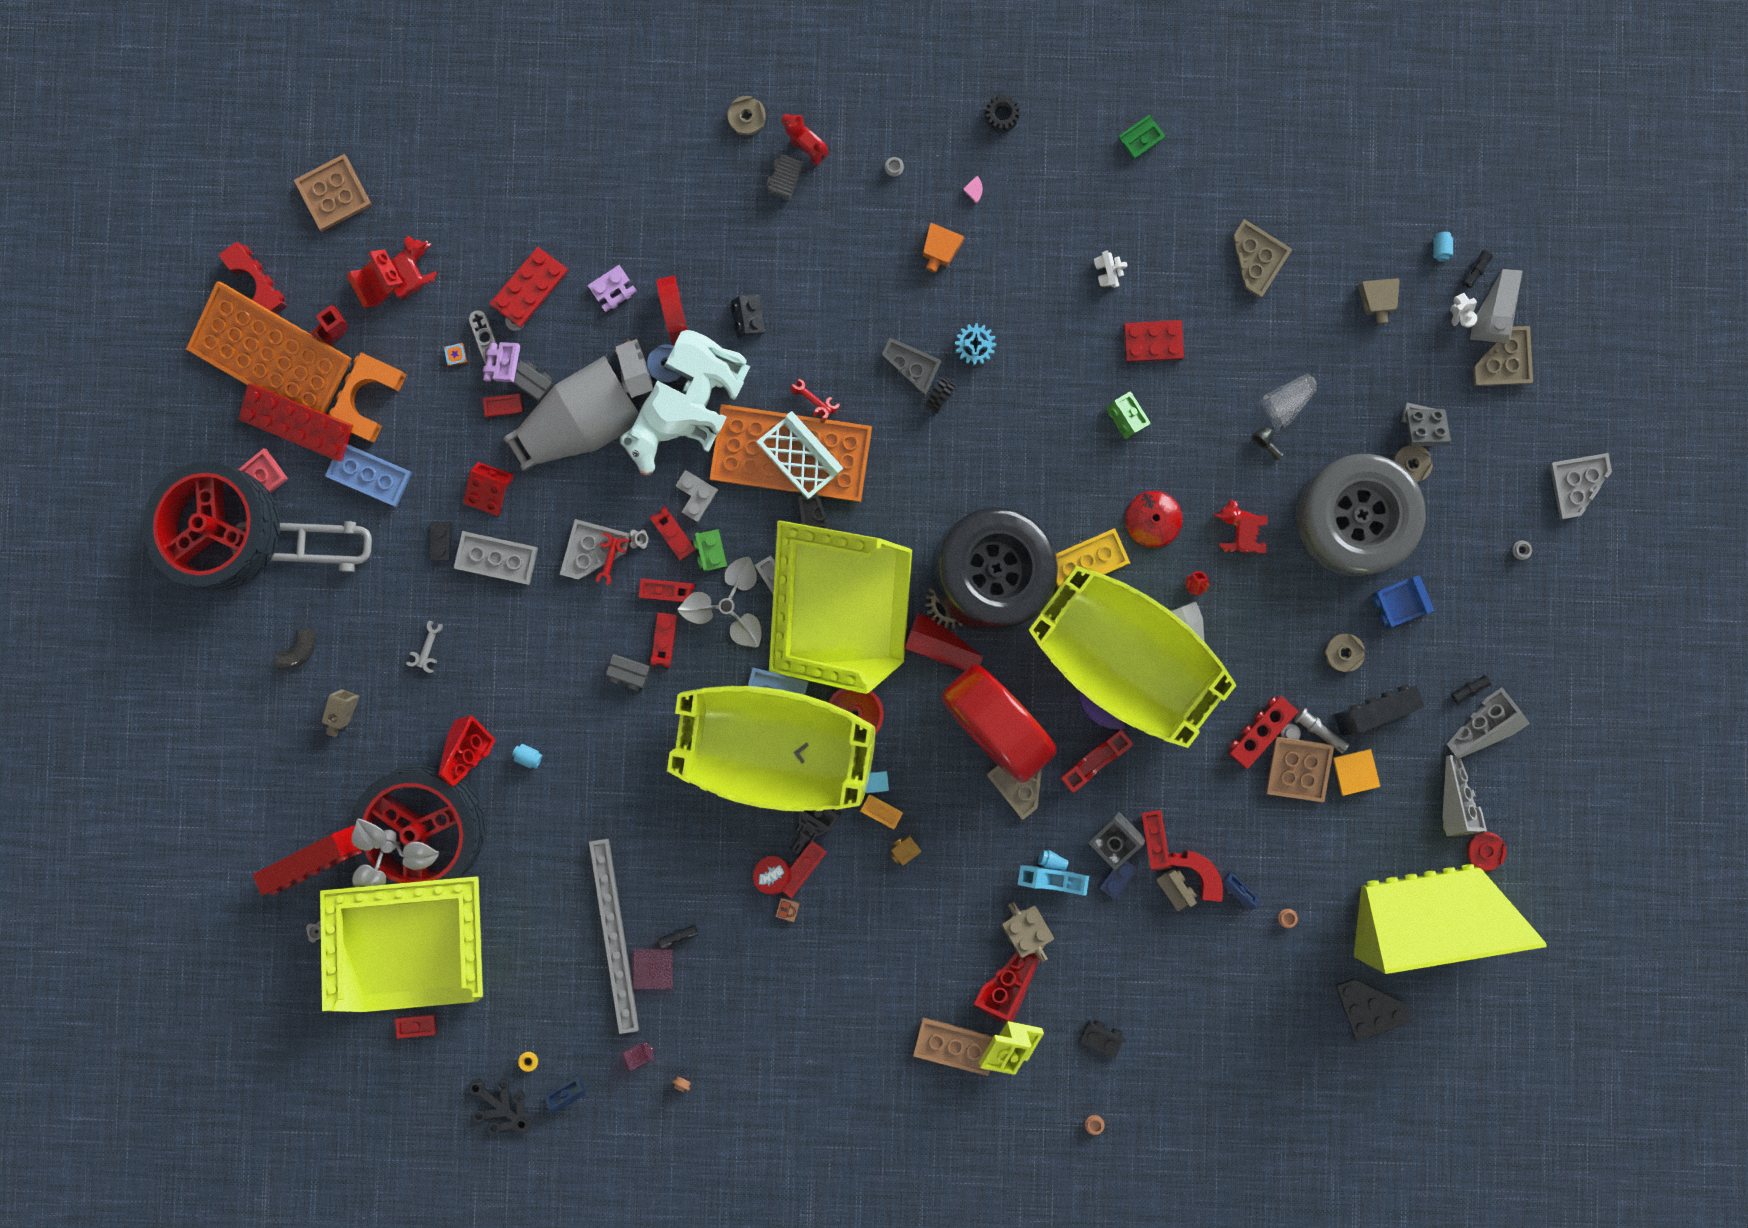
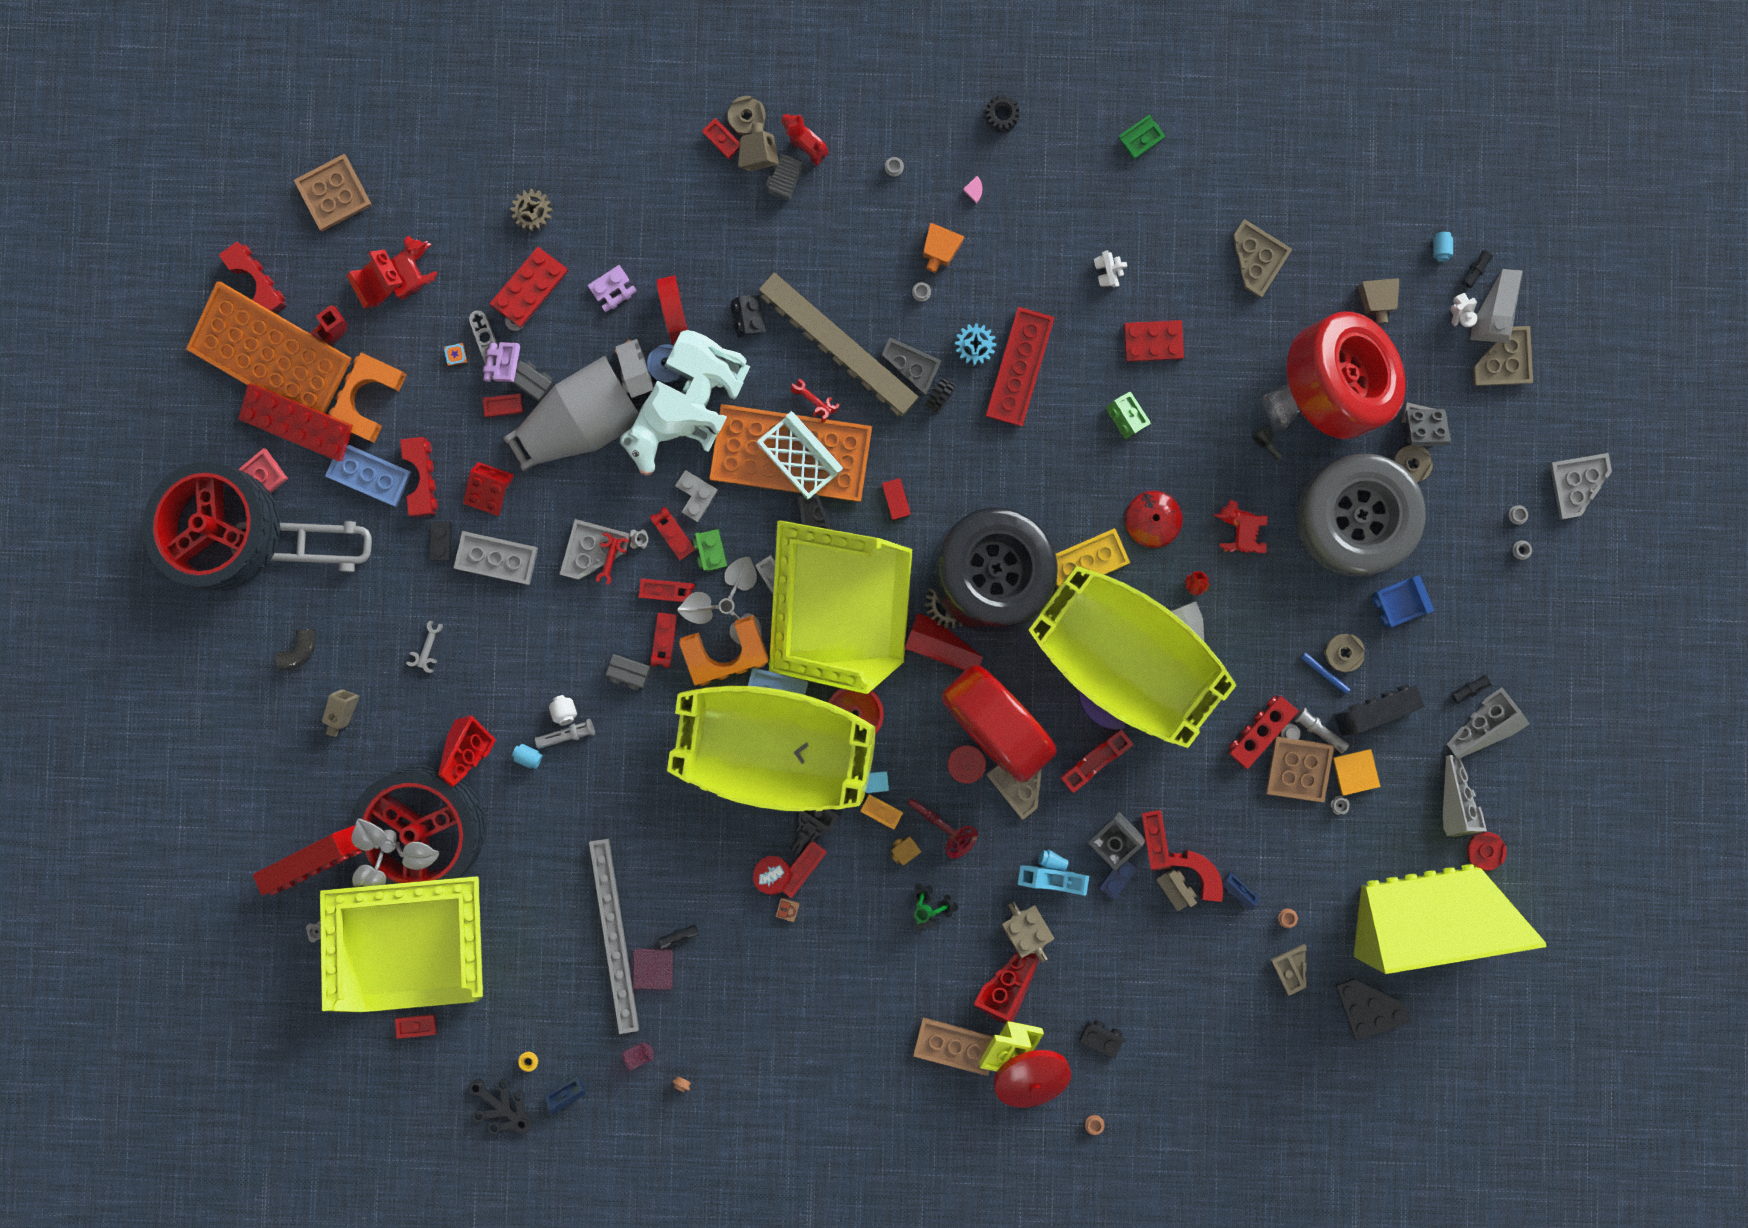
(422, 500): none -> red arch
(524, 212): none -> dark tan gear
(562, 710): none -> white head
(573, 732): none -> light grey pin
(704, 668): none -> orange arch
(721, 138): none -> red plate
(757, 149): none -> dark tan torso
(838, 344): none -> dark tan brick
(896, 499): none -> red tile
(921, 292): none -> light grey plate
(923, 913): none -> black plant
(956, 836): none -> dark red dish
(966, 764): none -> red tile
(1020, 366): none -> red plate
(1032, 1078): none -> red dish
(1291, 969): none -> dark tan wing
(1325, 673): none -> blue bar
(1340, 800): none -> light grey plate
(1345, 375): none -> red wheel
(1518, 514): none -> light grey plate

